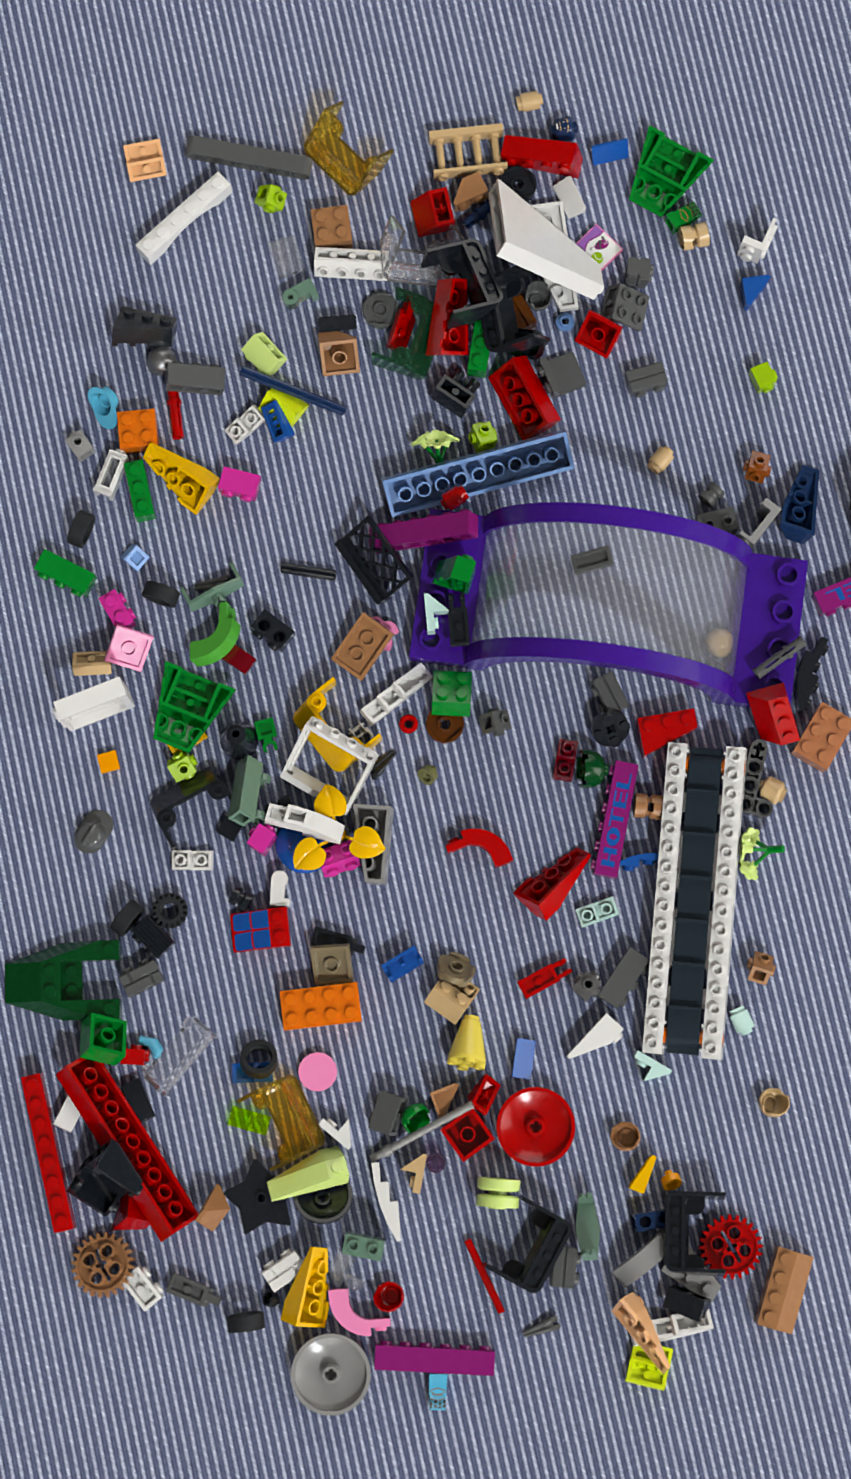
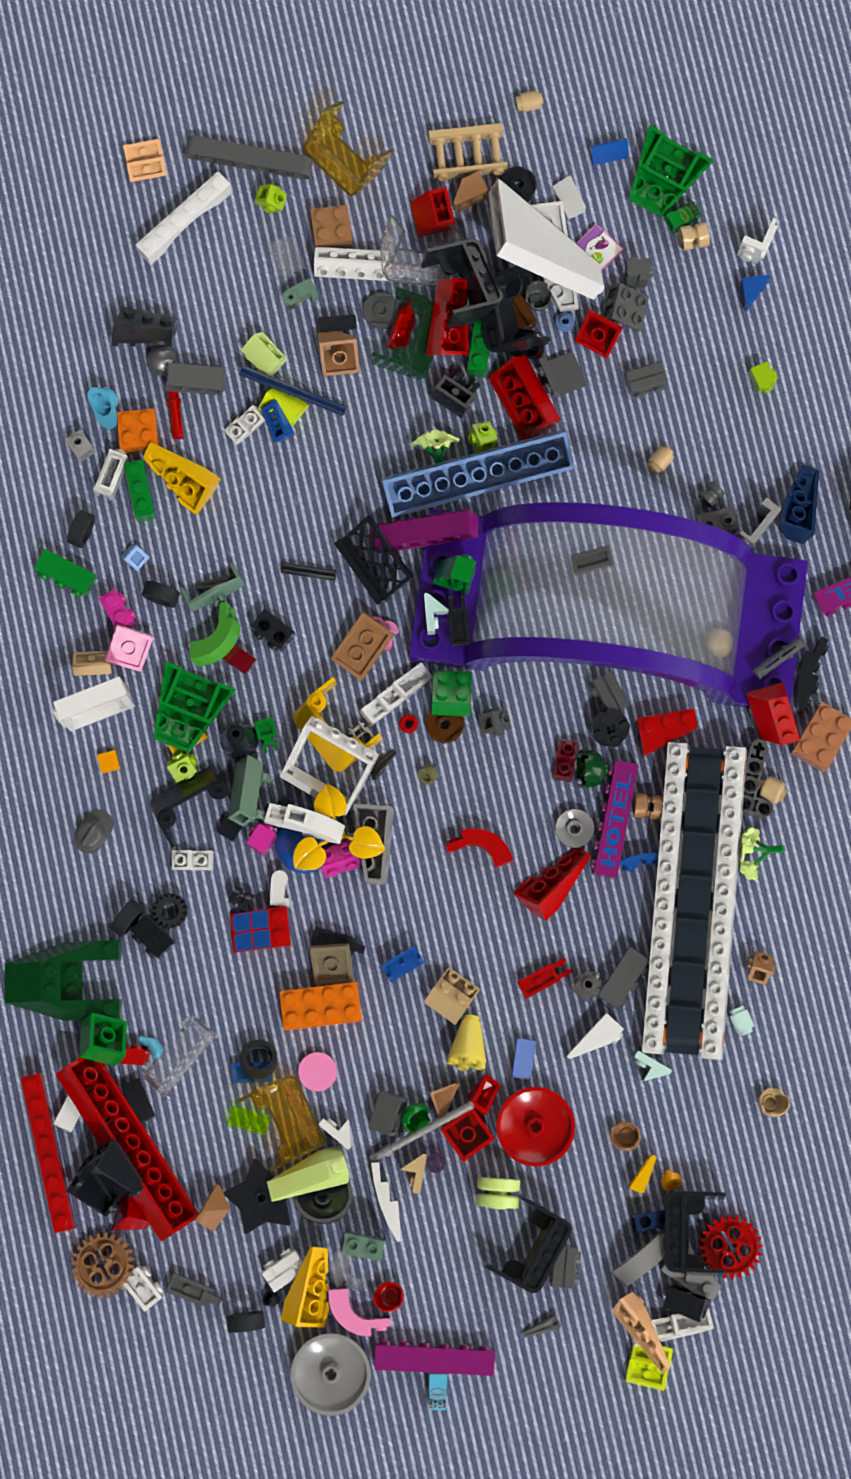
(141, 978): dark grey brick -> none
(239, 484): dark pink brick -> none
(454, 498): red brick -> none
(459, 976): dark tan plate -> none
(479, 213): dark blue pin -> none
(484, 1276): red bar -> none
(543, 155): red wedge -> none
(564, 129): dark blue head -> none
(574, 818): none -> light grey dish
(587, 1227): sand green piece -> none
(597, 911): light aqua slope -> none
(757, 471): dark orange brick -> none
(783, 1290): medium nougat slope -> none

